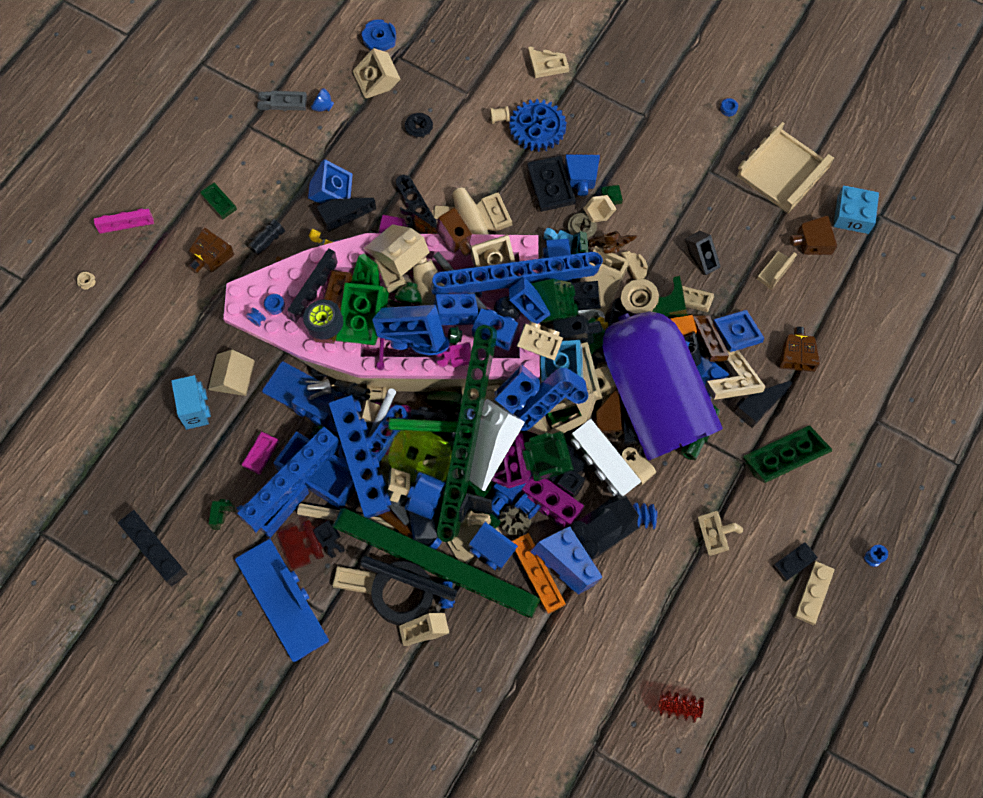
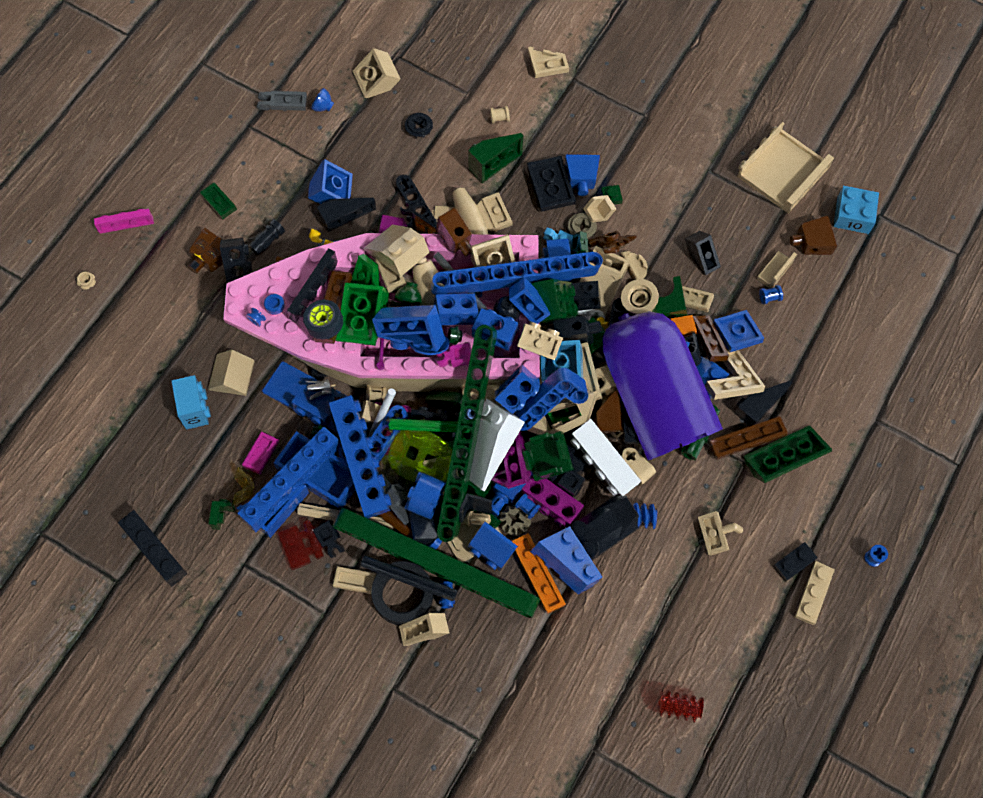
(232, 259): none -> black brick
(246, 483): none -> clear yellow bracket
(282, 600): blue bracket -> none
(352, 389): black pin -> none
(376, 27): blue plate -> none
(398, 484): tan plate -> none
(493, 155): none -> dark green slope
(537, 125): blue gear -> none
(729, 107): blue tile -> none
(748, 438): none -> reddish brown plate
(771, 294): none -> blue bush
(799, 352): reddish brown torso -> none

